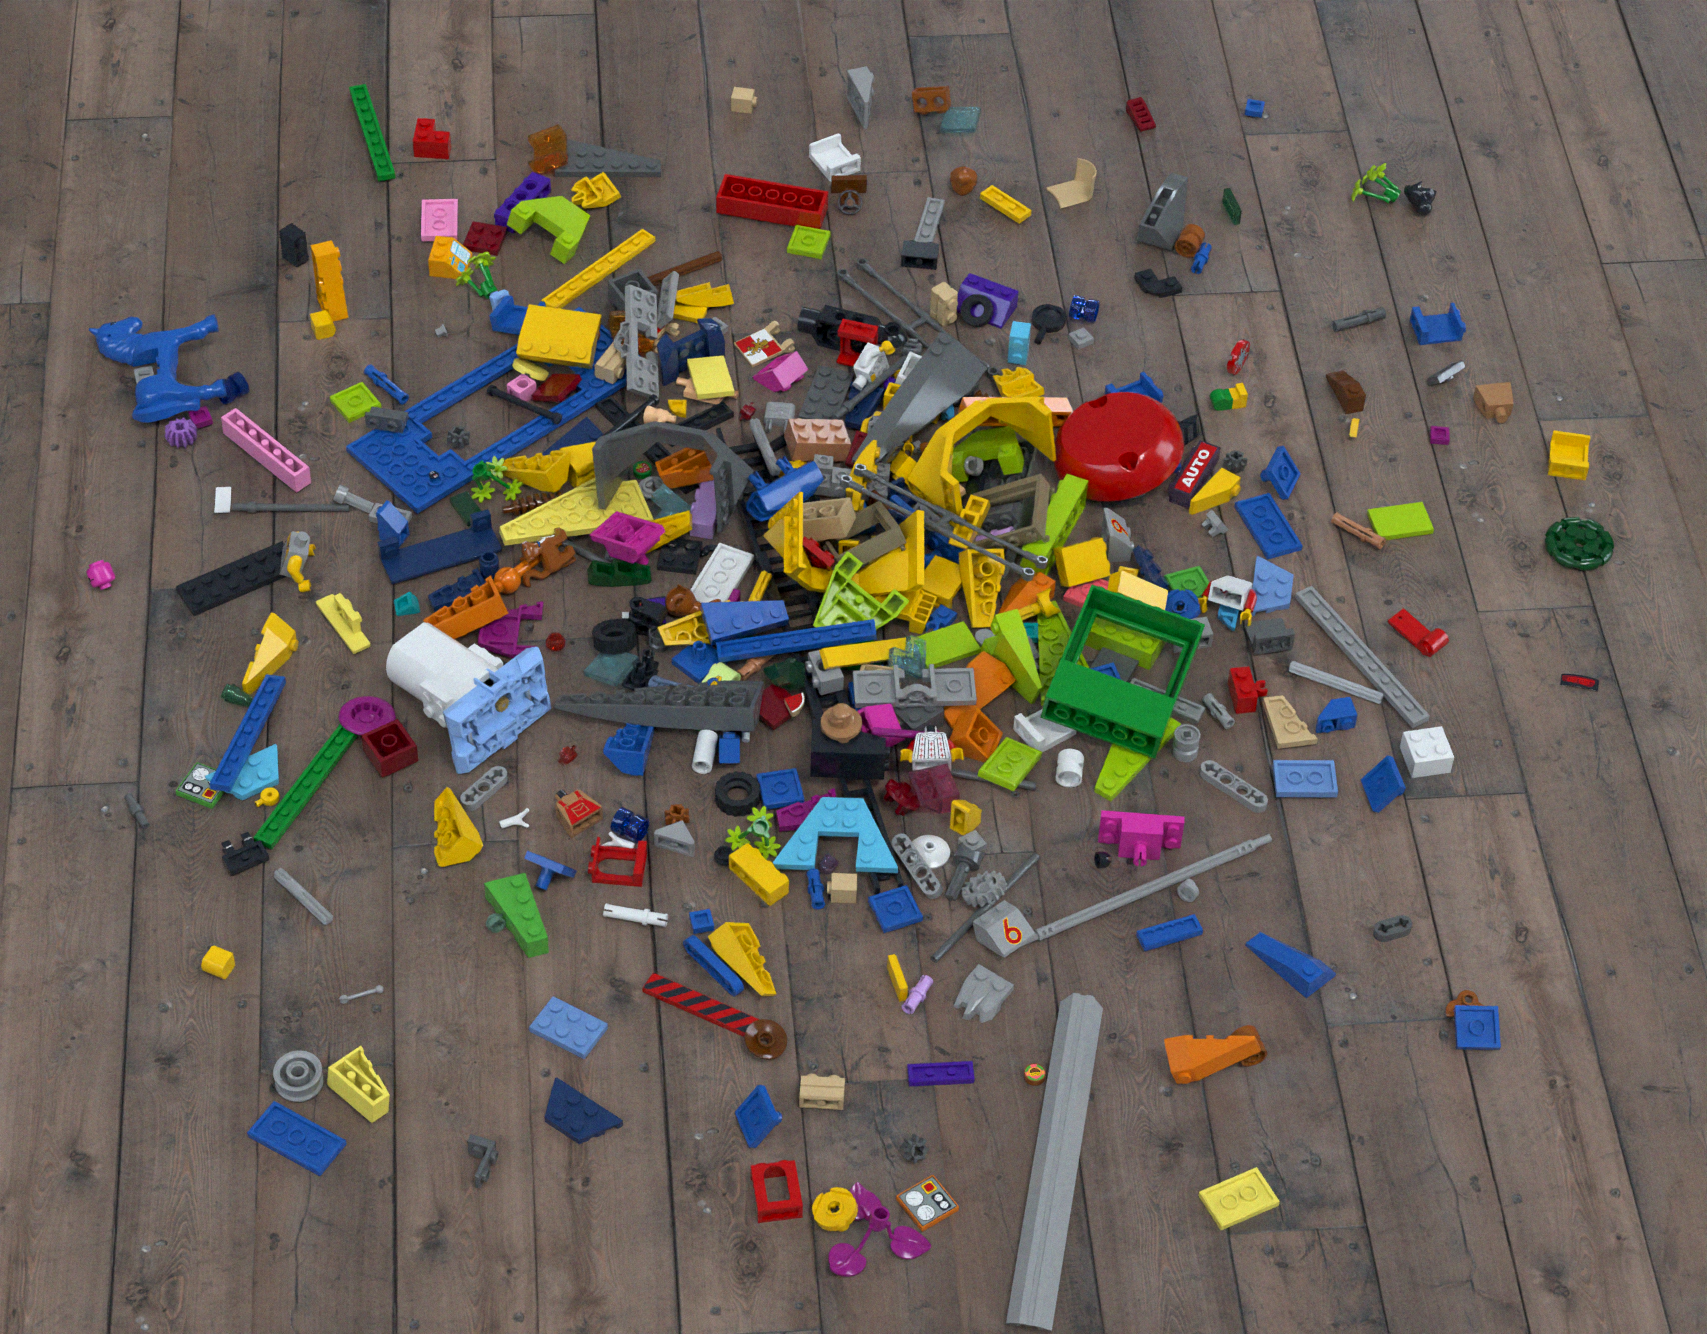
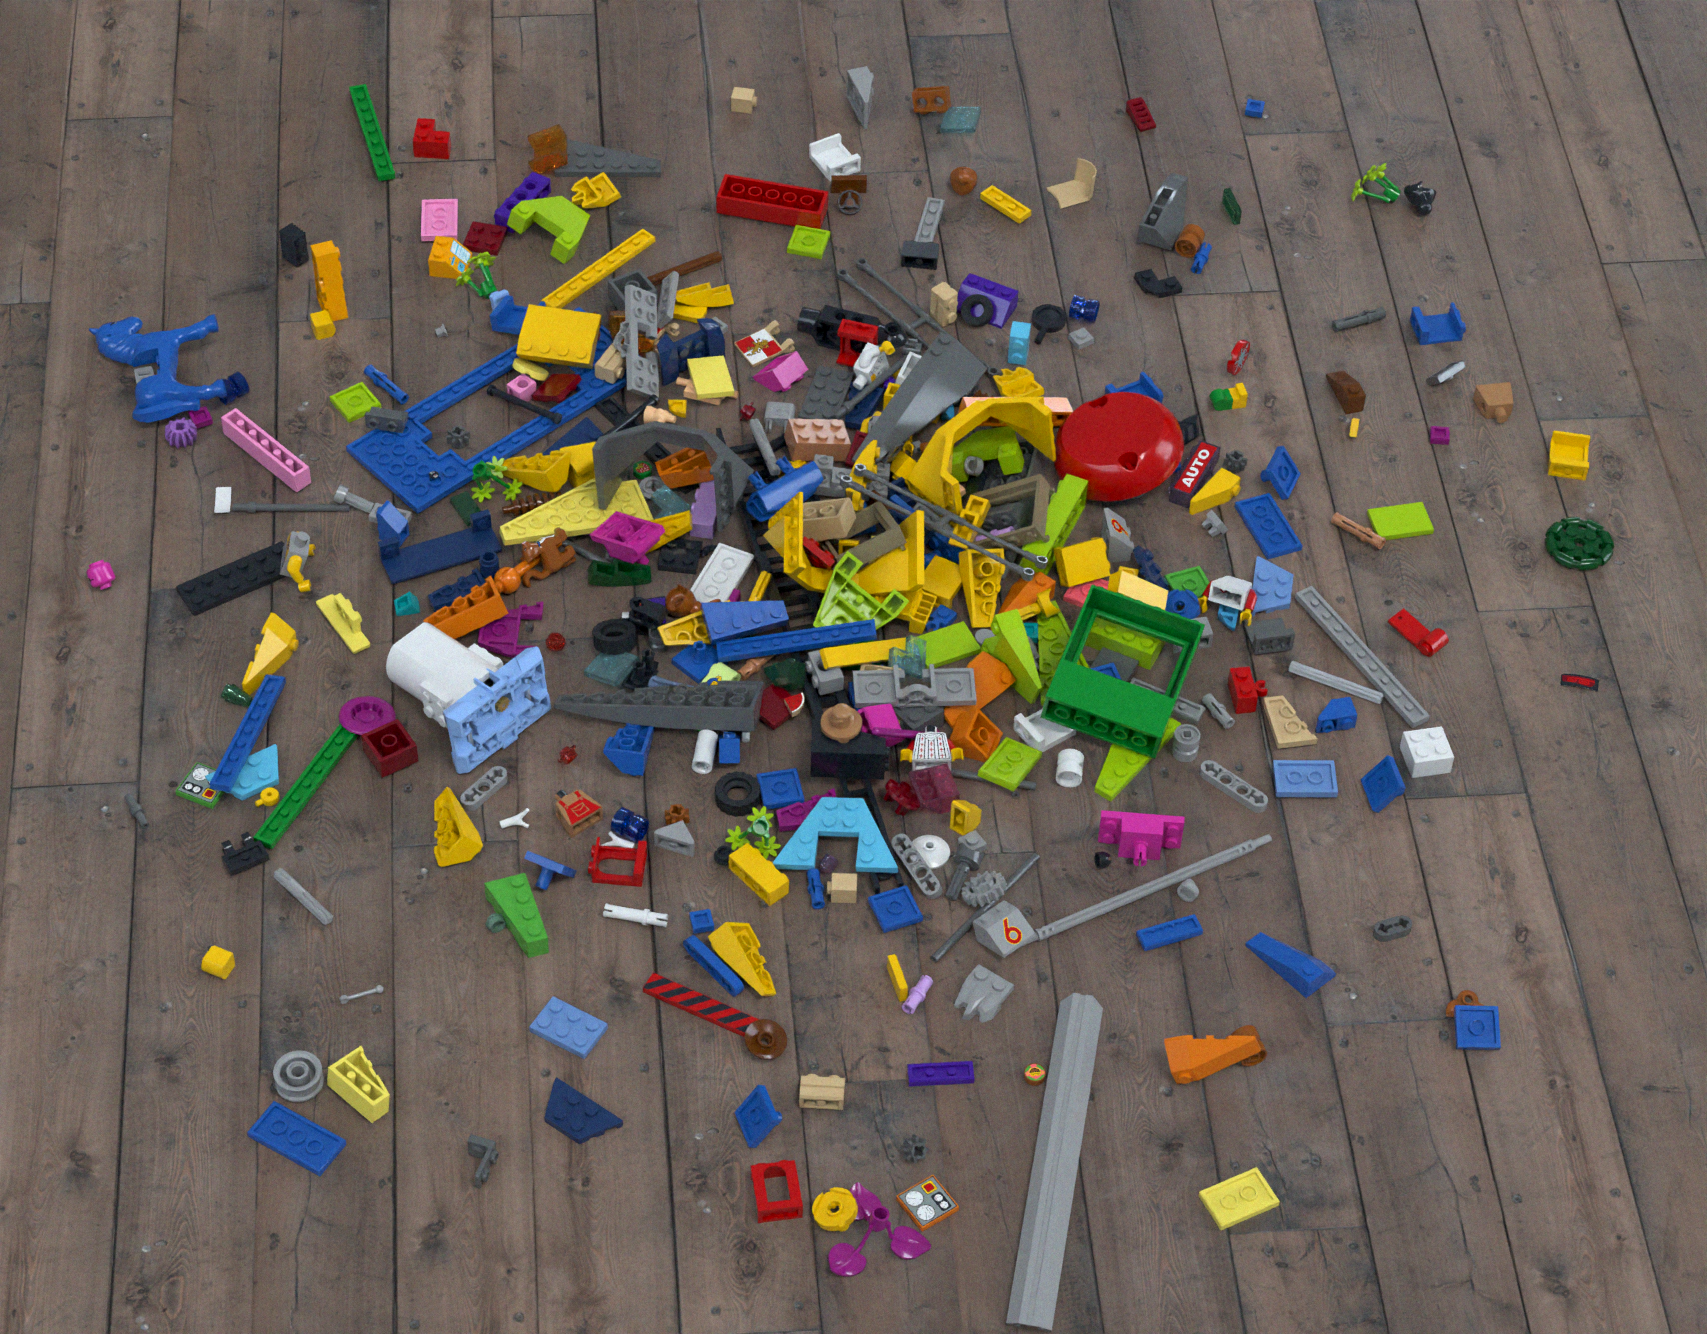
(708, 418): black tile -> none

